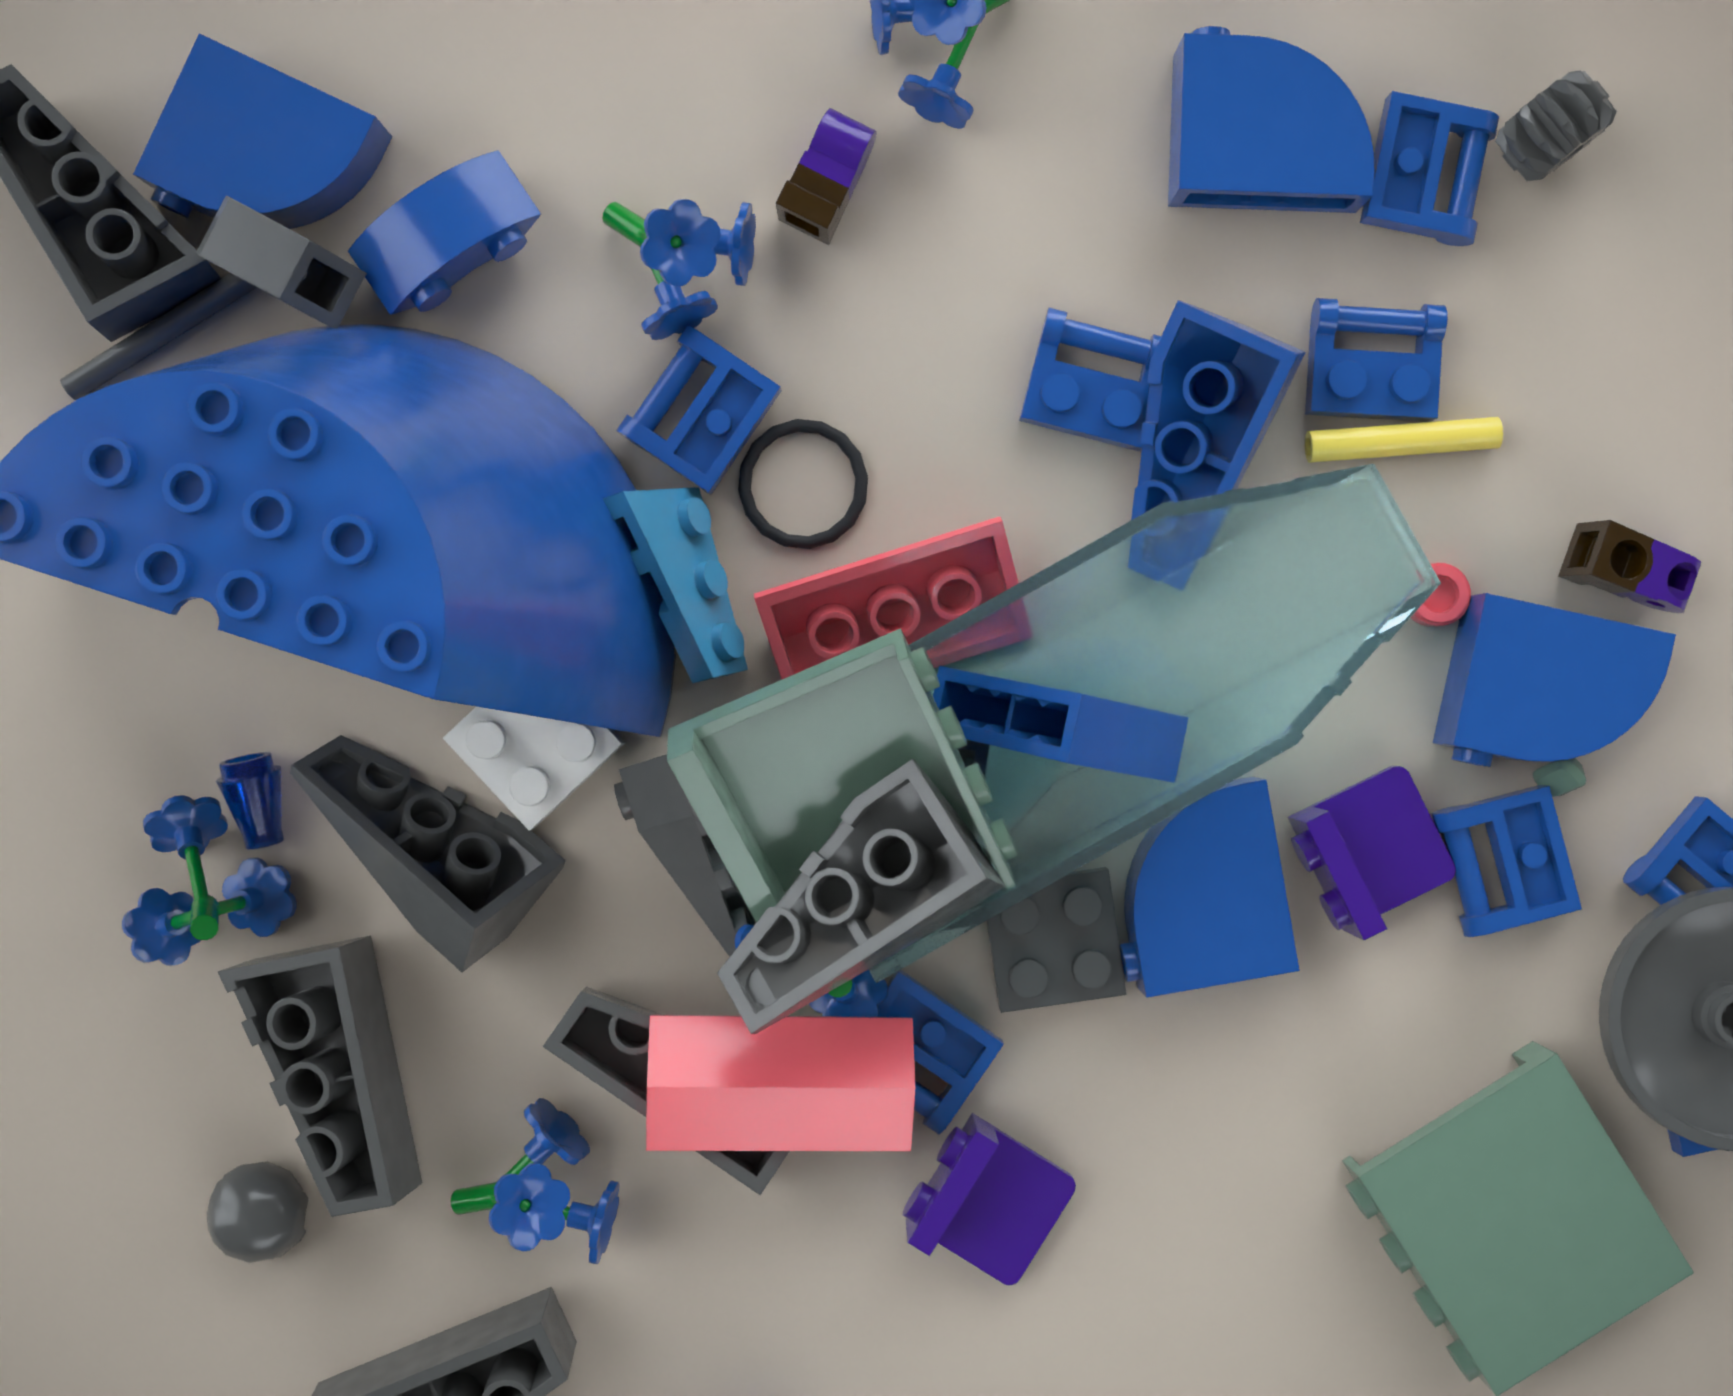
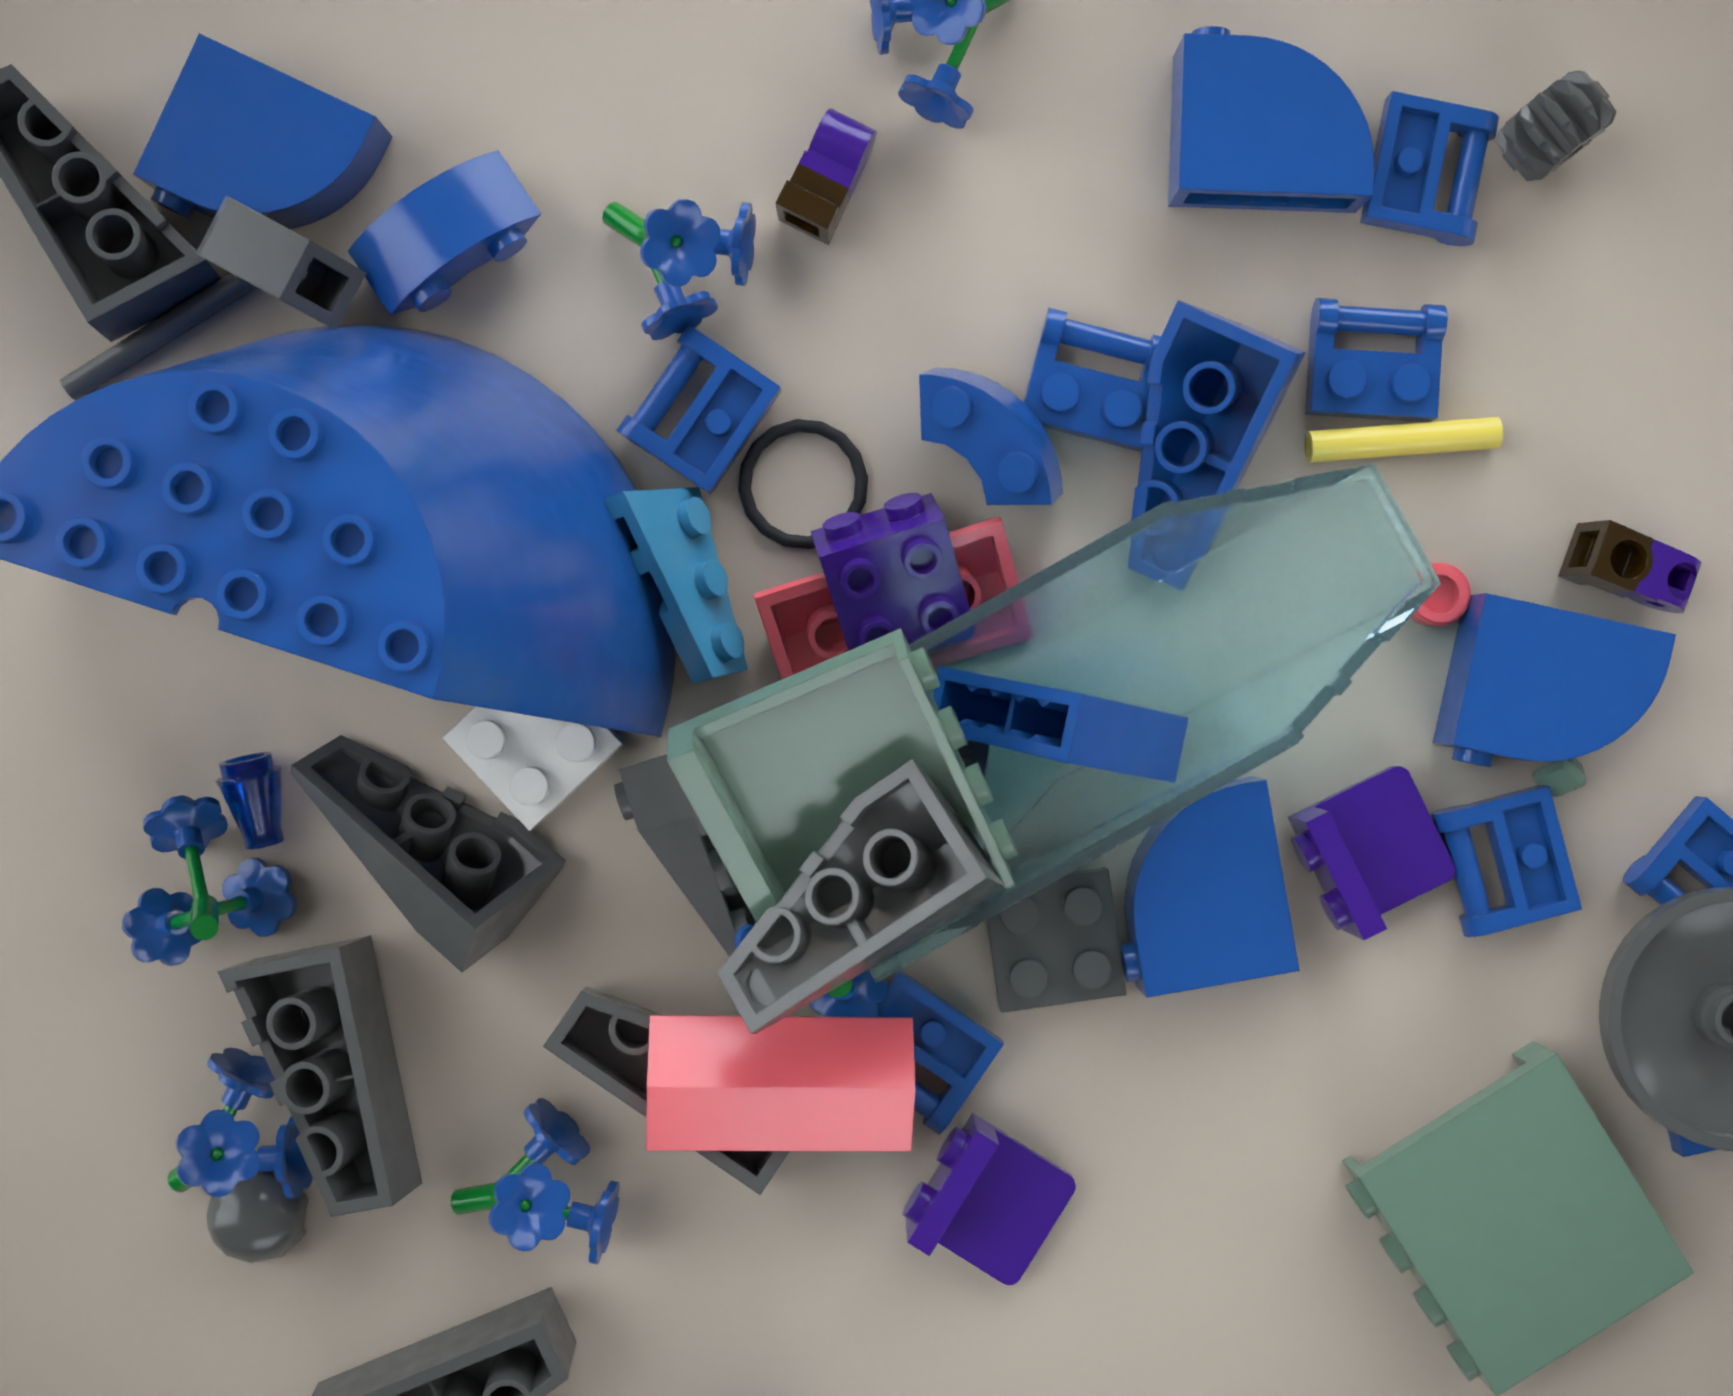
(223, 1150): none -> blue plant
(891, 570): none -> dark purple bracket
(993, 433): none -> blue brick

